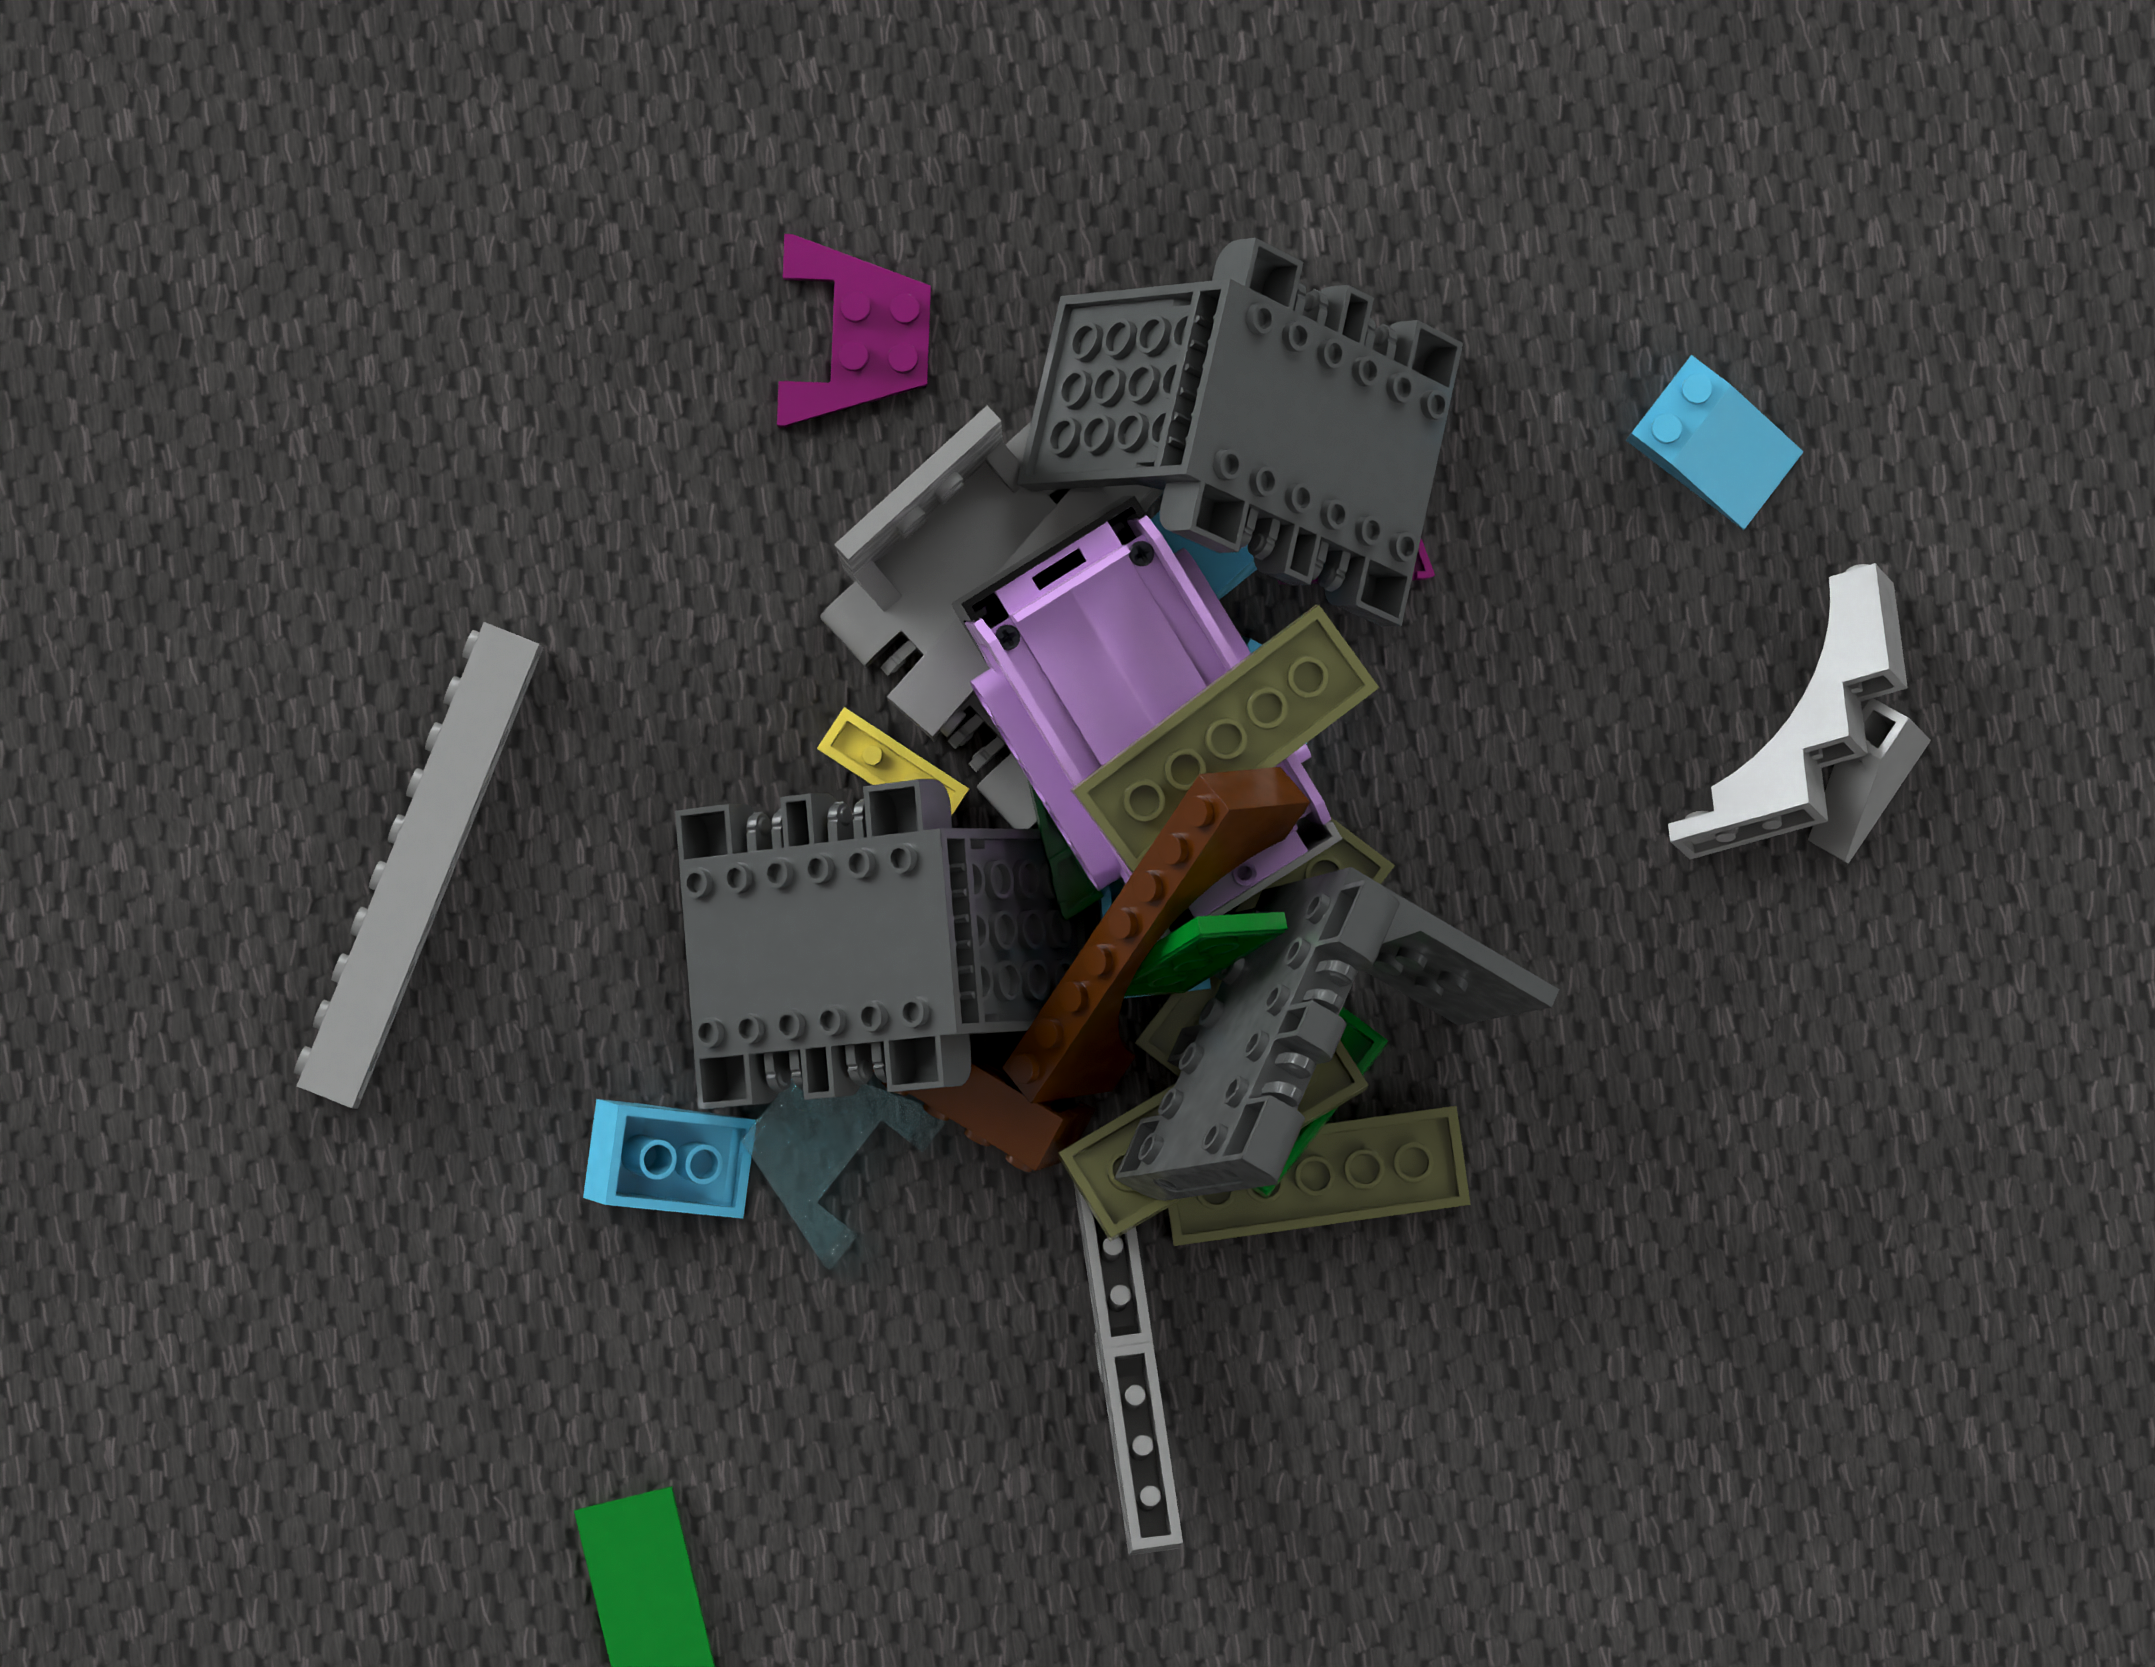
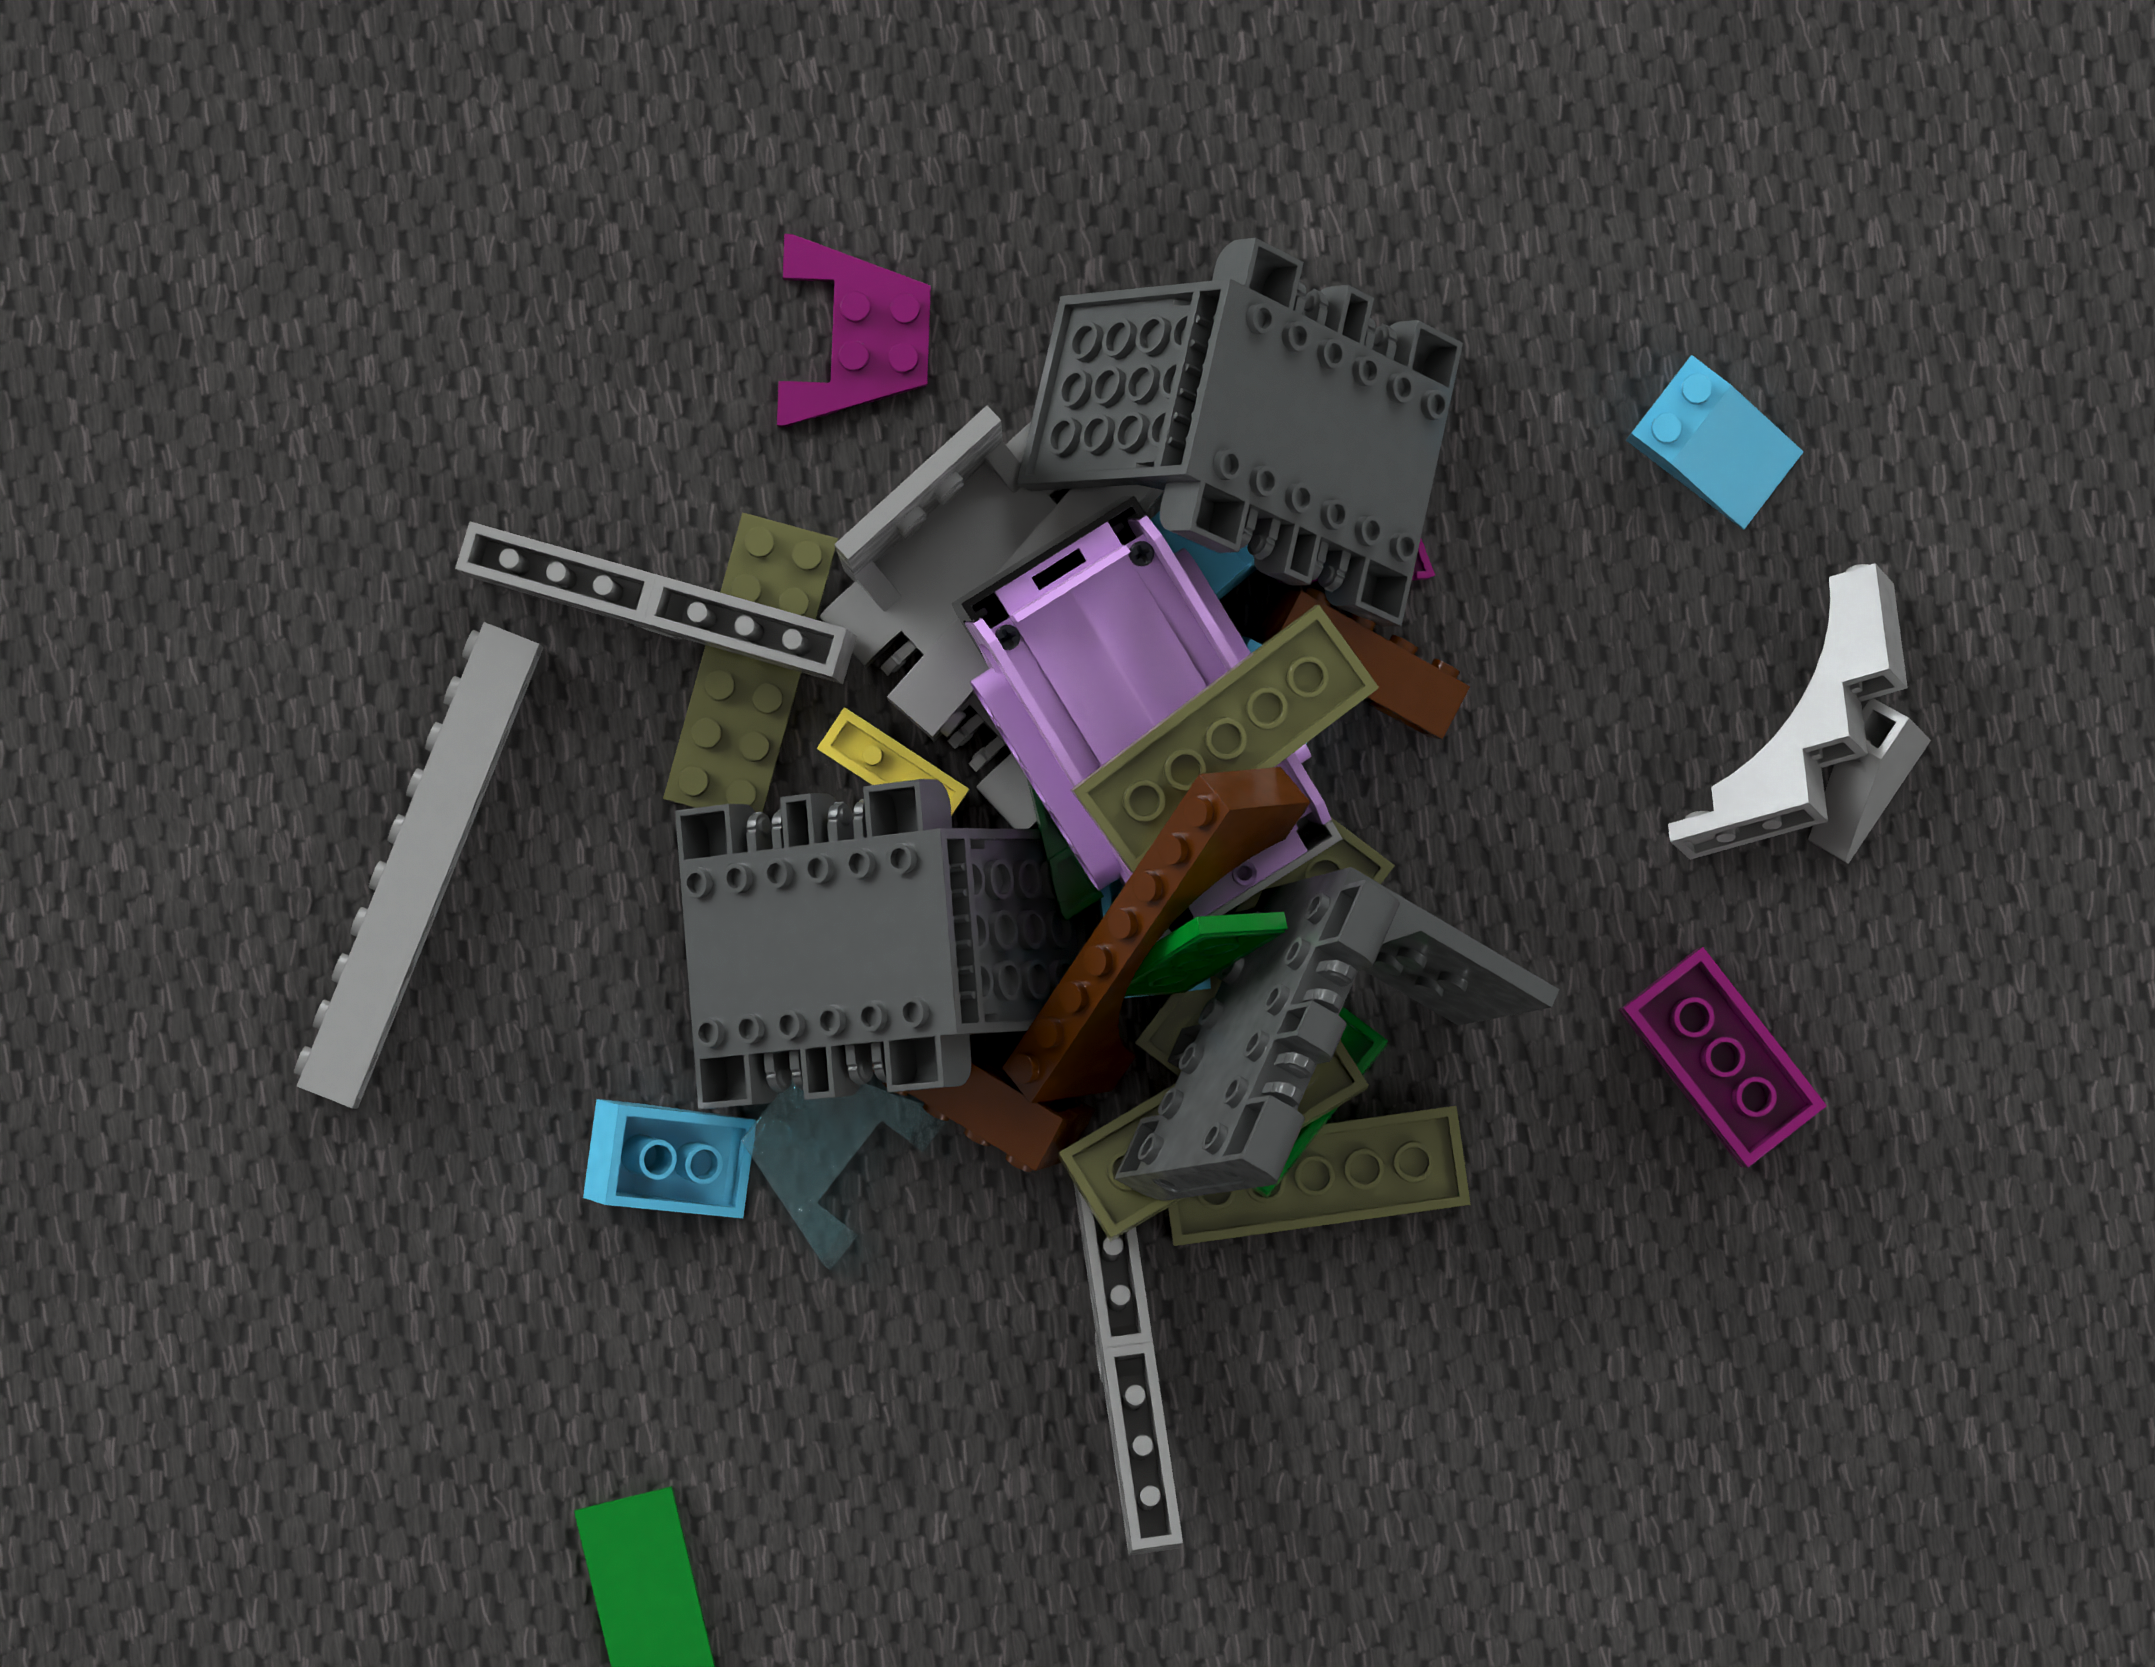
(656, 602): none -> light grey hinge
(739, 701): none -> olive plate
(1409, 688): none -> reddish brown wedge
(1722, 1057): none -> magenta brick

